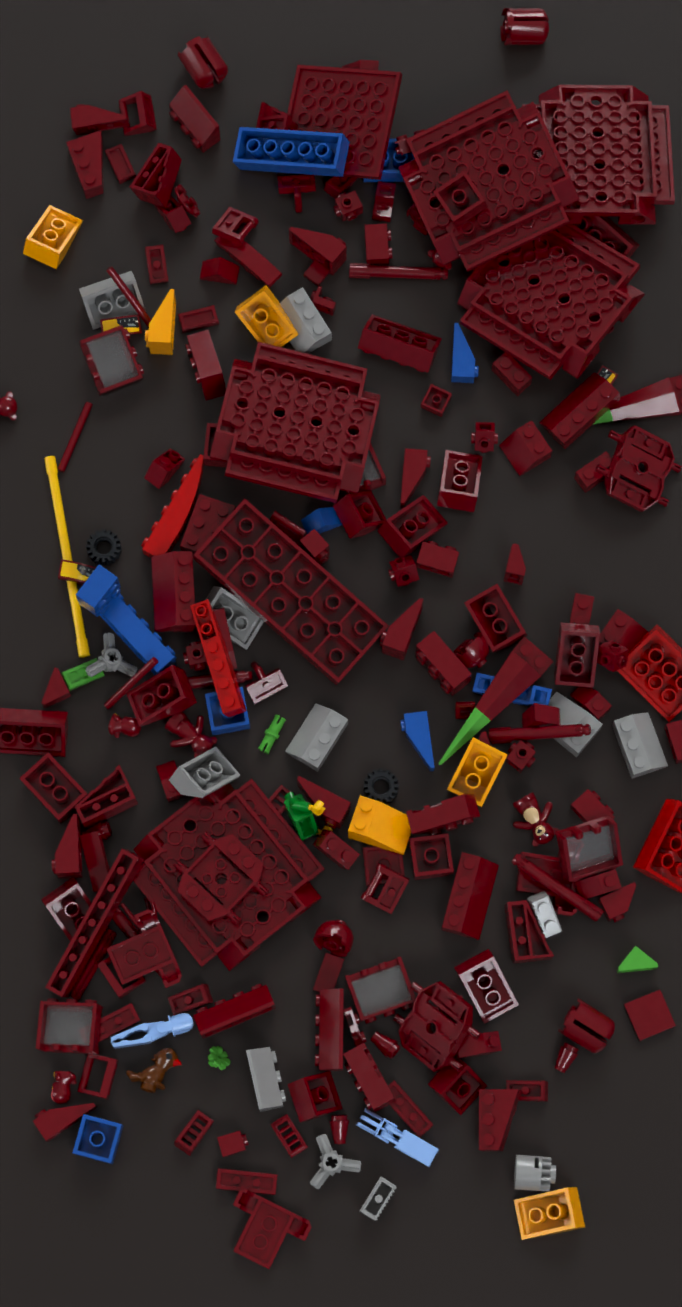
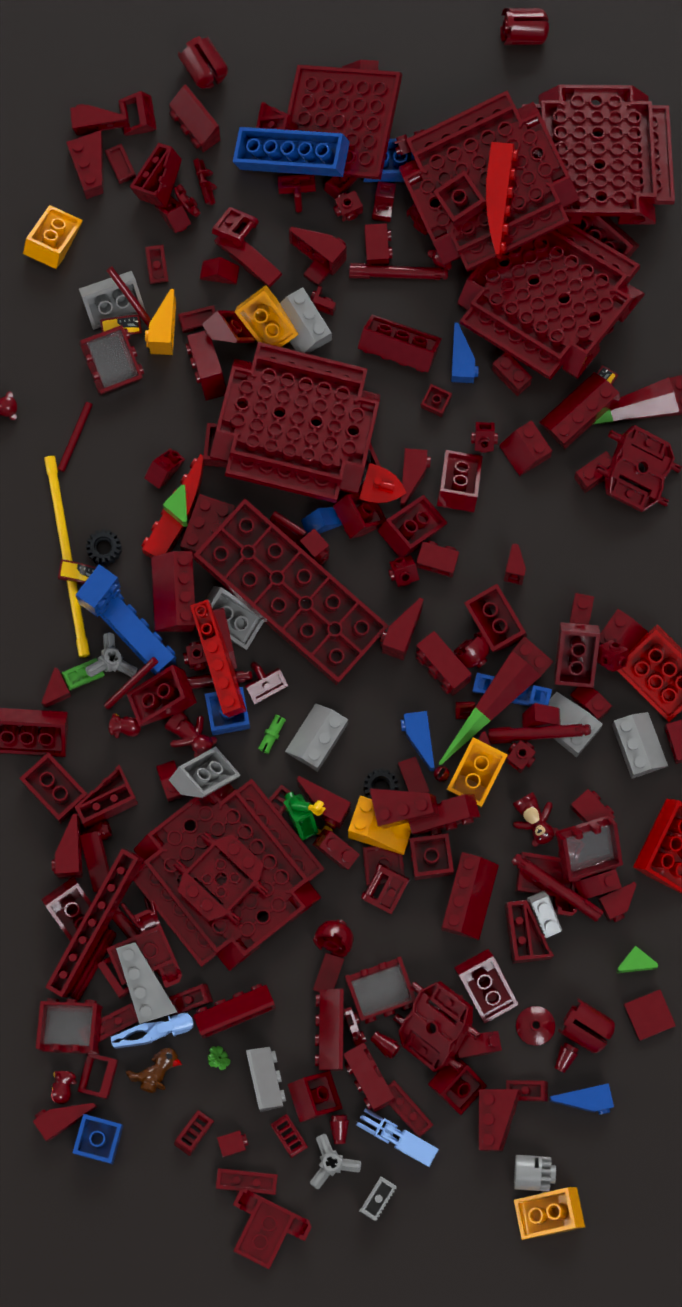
(144, 987): none -> light grey wing
(177, 506): none -> bright green slope
(206, 186): none -> dark red piece
(227, 327): none -> dark red slope
(381, 485): none -> red shield
(402, 807): none -> dark red wedge
(413, 775): none -> dark red tile
(445, 775): none -> dark red hinge
(499, 190): none -> red slope
(528, 1033): none -> dark red dish
(590, 1099): none -> blue slope

